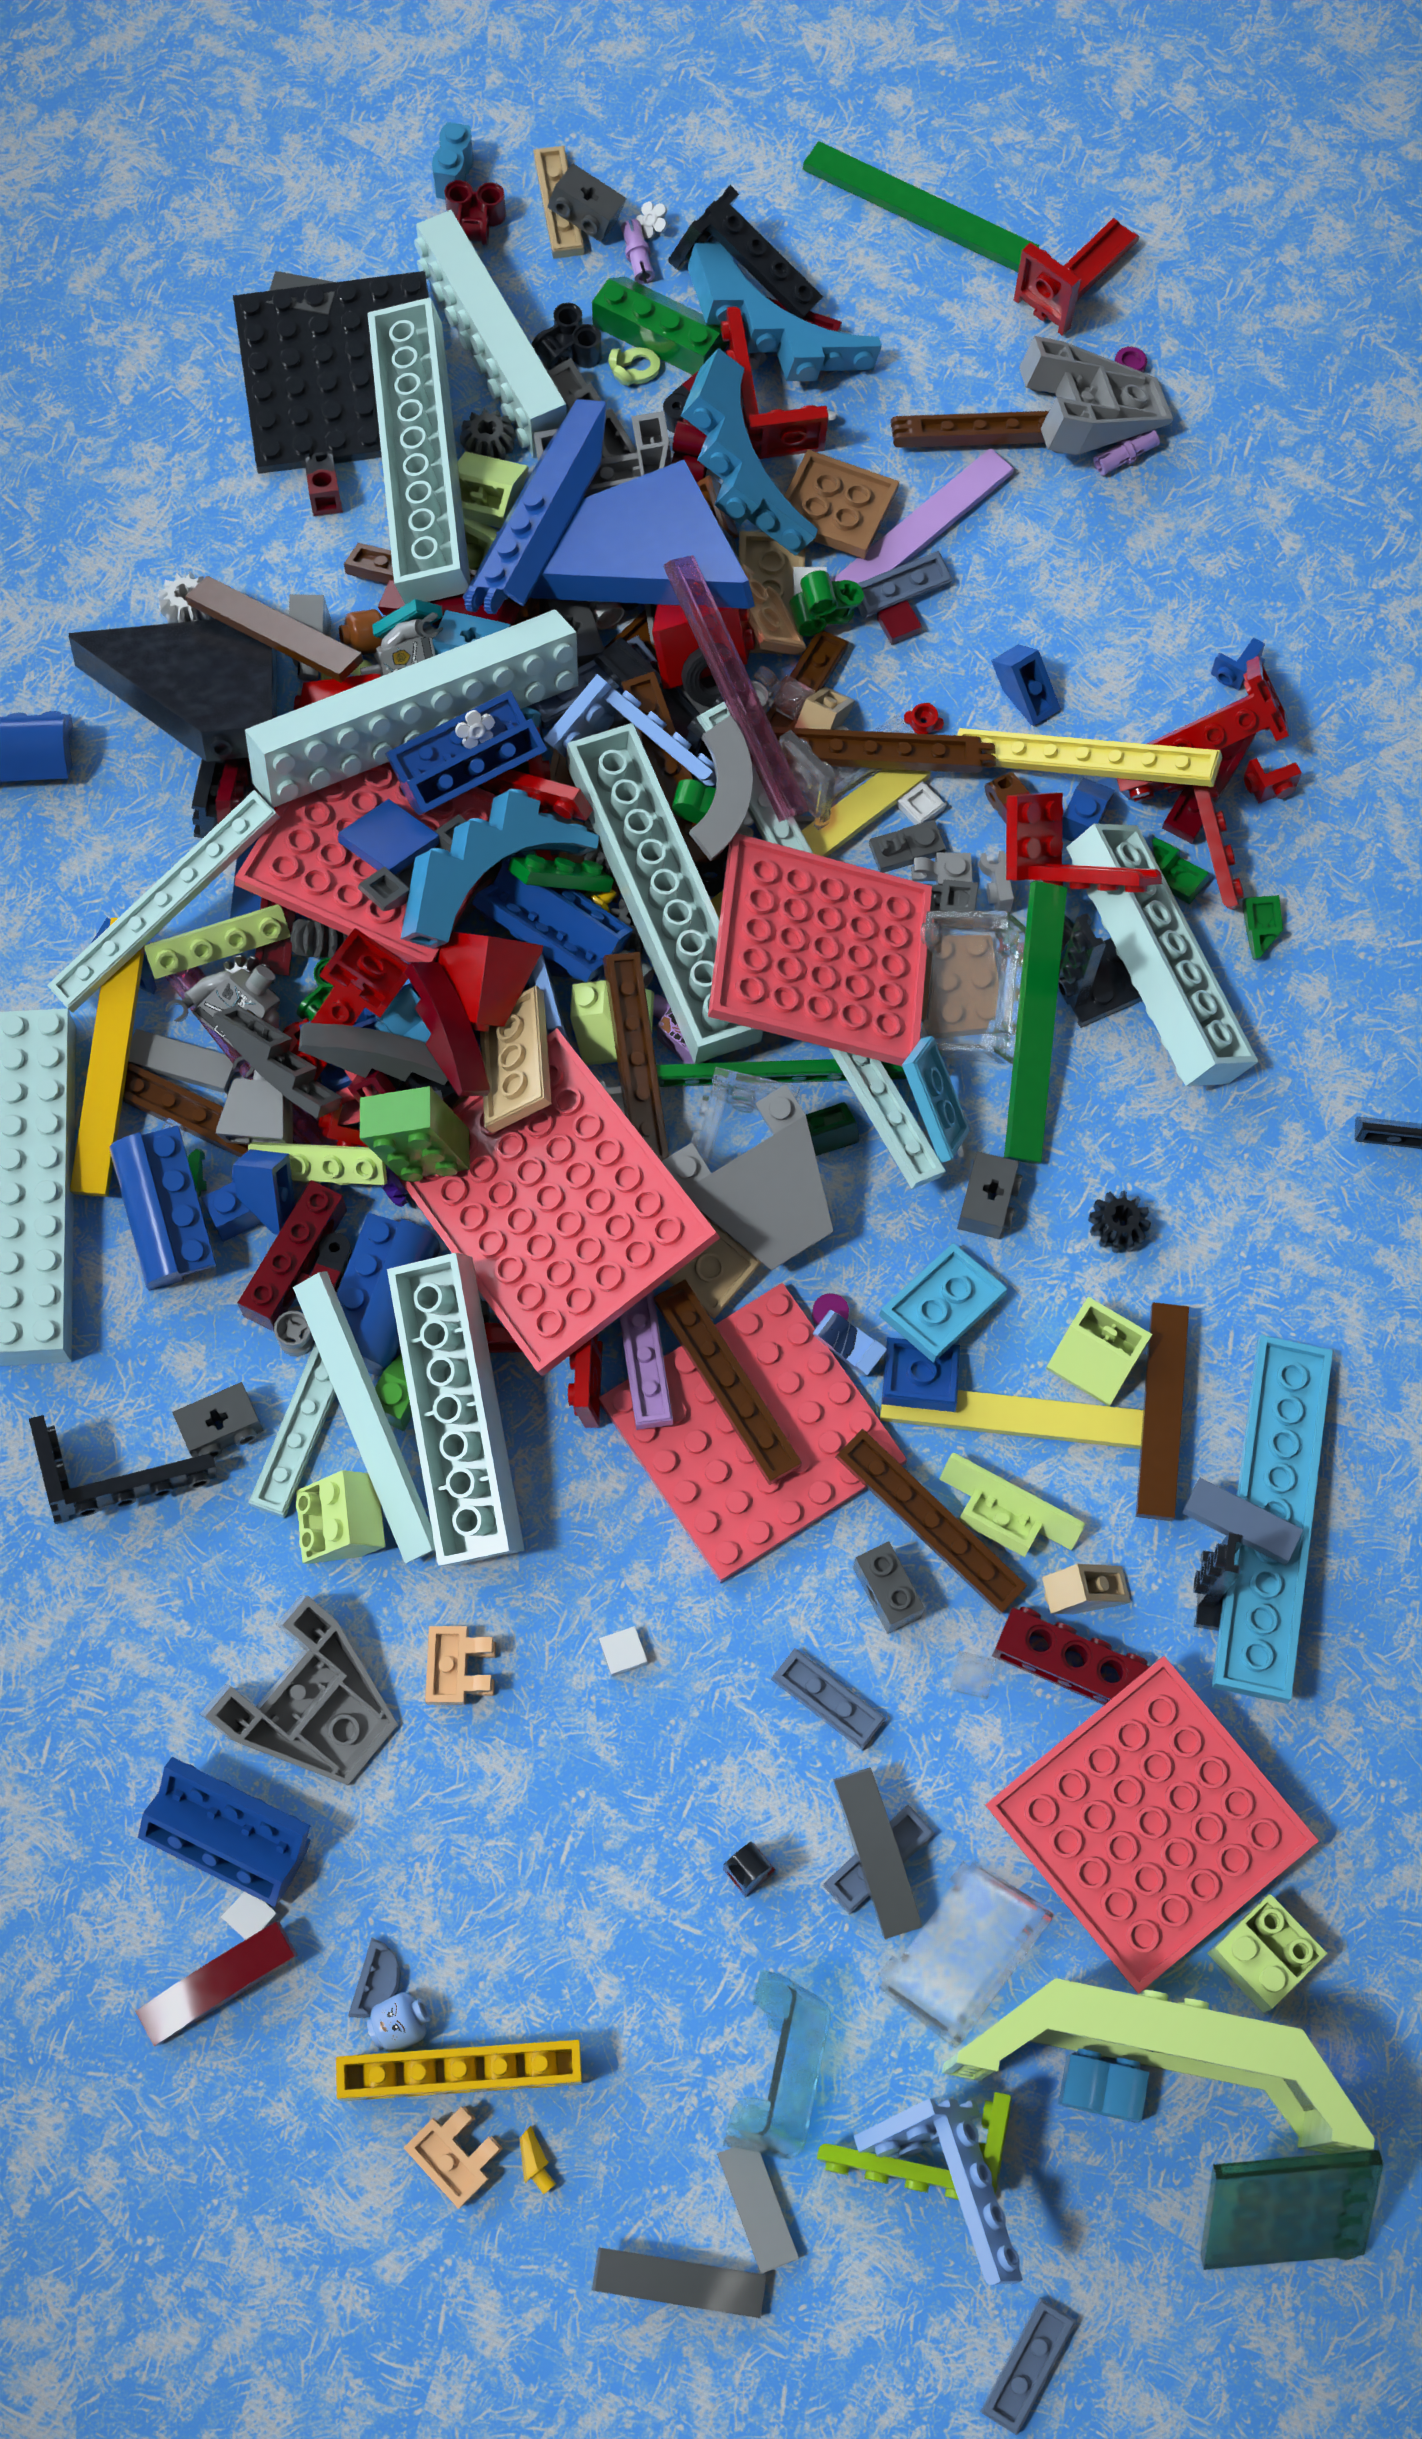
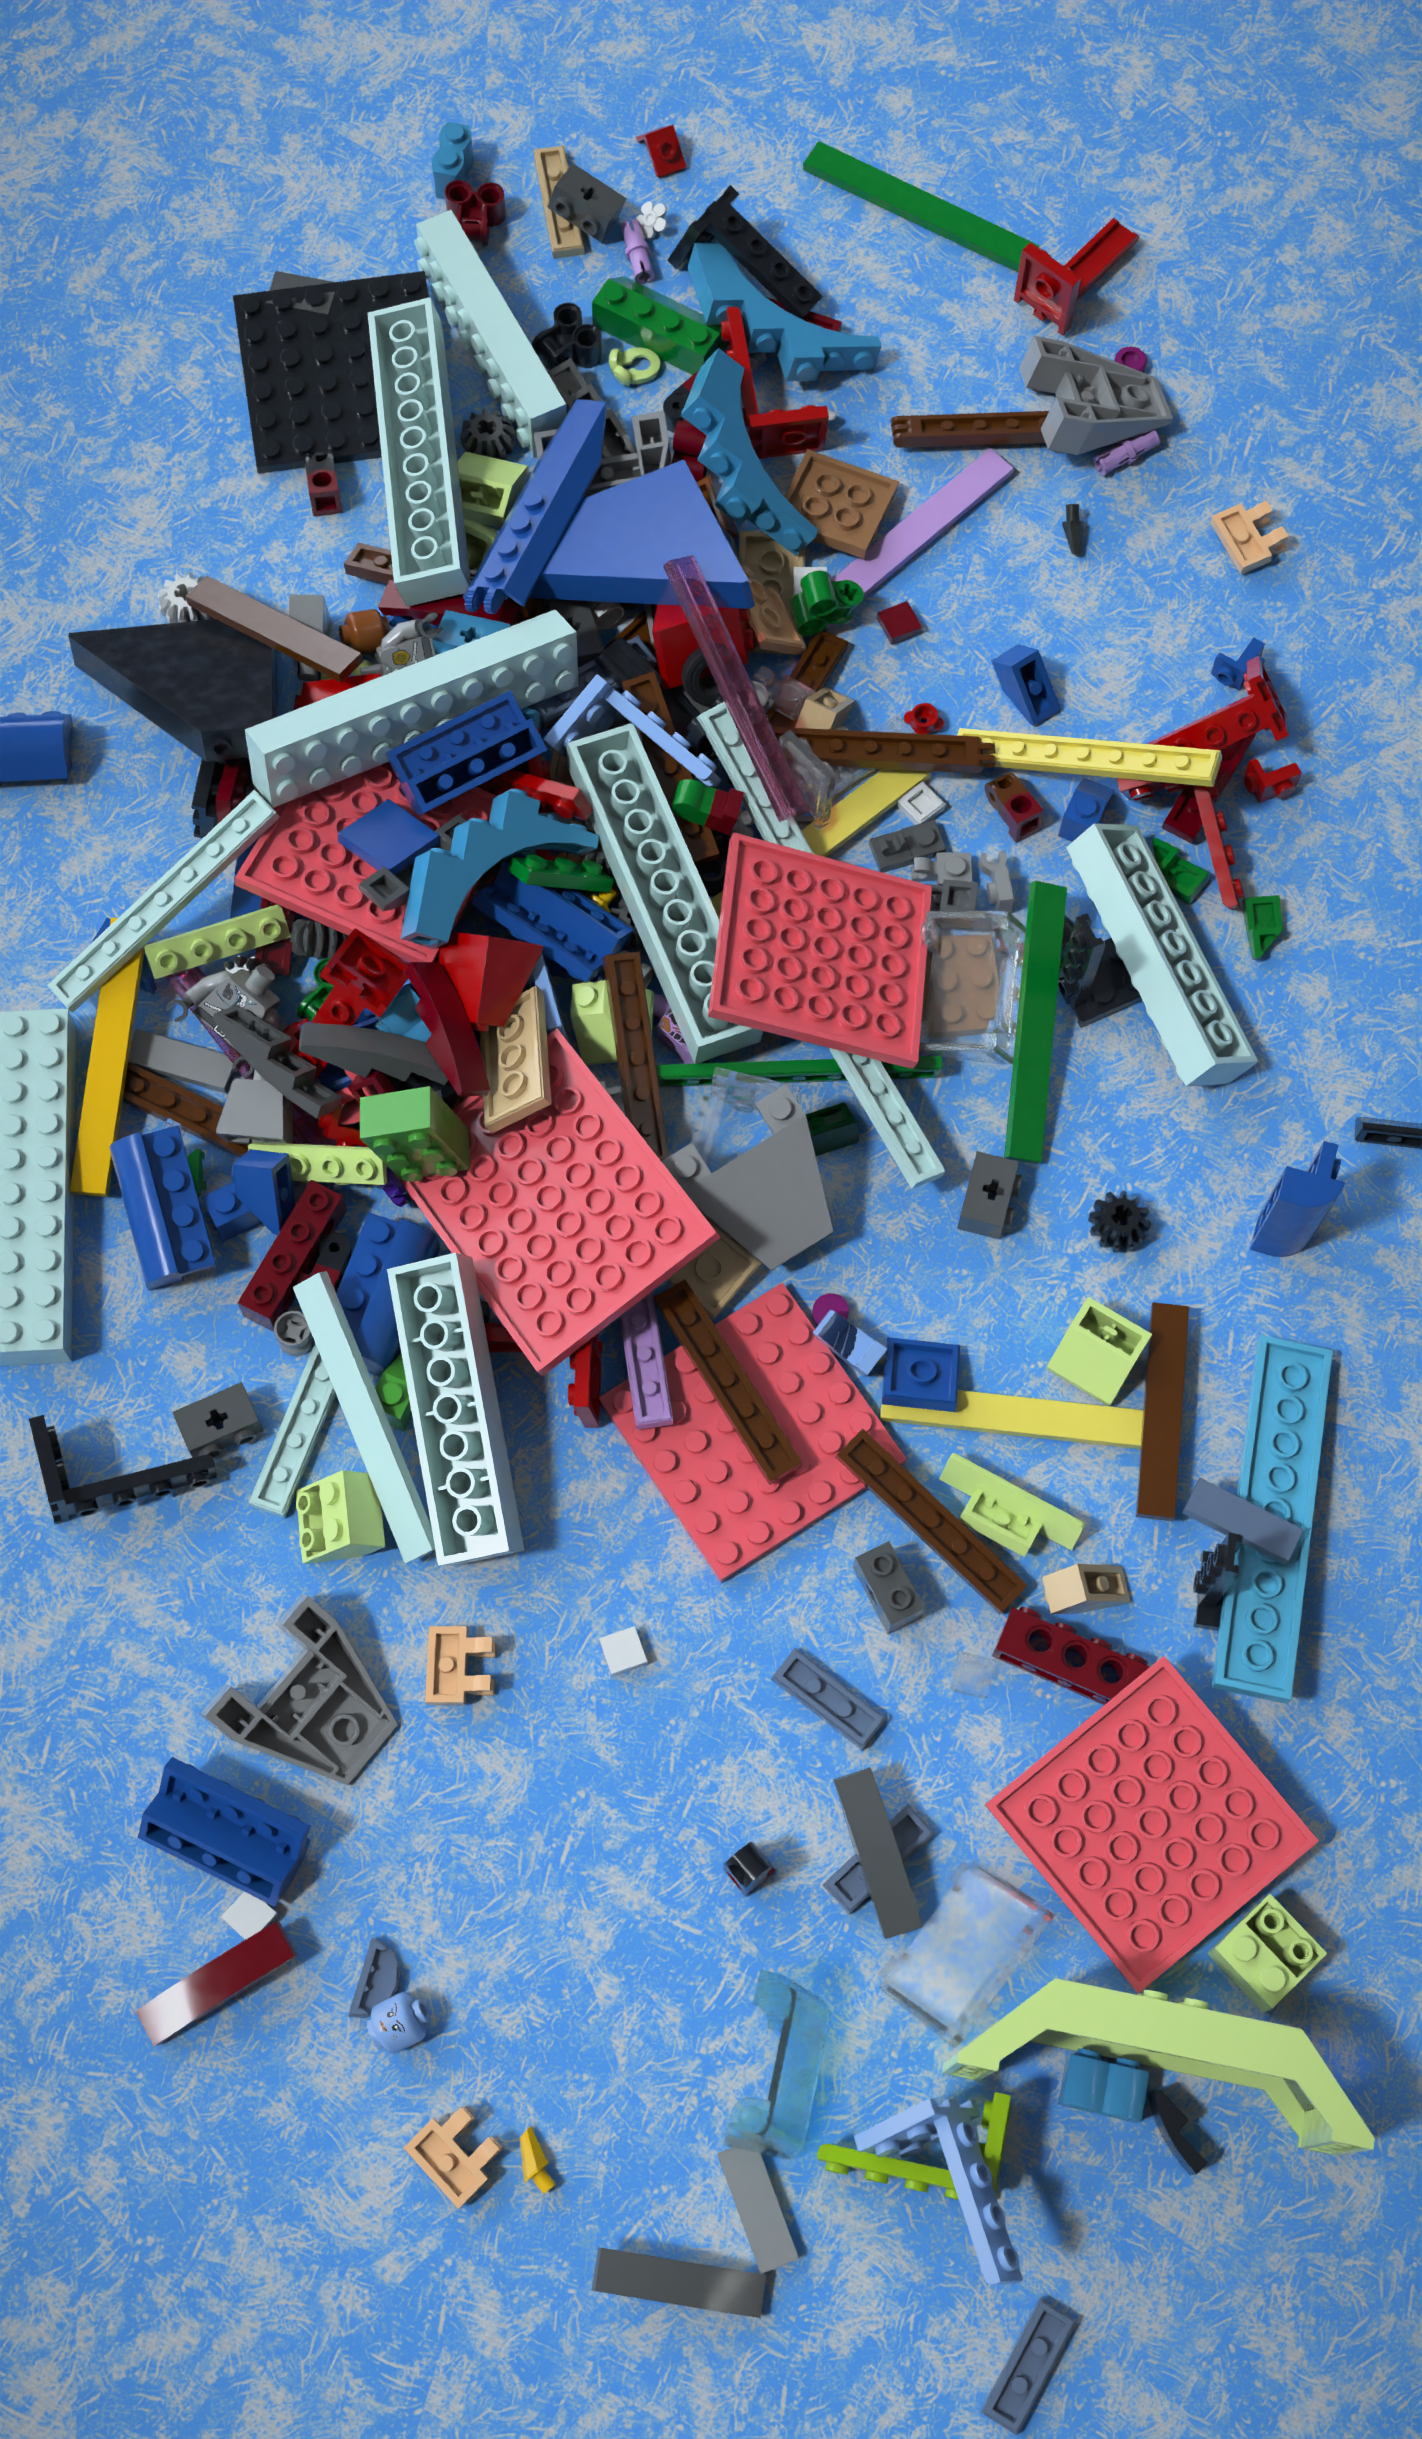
(411, 611): teal tile -> none
(458, 2070): yellow brick -> none
(476, 729): white plant -> none
(664, 150): none -> red bracket
(732, 791): light grey tile -> none
(903, 584): sand blue tile -> none
(936, 1098): medium azure tile -> none
(943, 1302): medium azure plate -> none
(1036, 849): red bracket -> none
(1073, 528): none -> pearl dark grey bar
(1169, 2122): none -> black slope
(1241, 538): none -> light nougat plate
(1290, 2209): plate -> none
(1298, 1205): none -> blue brick

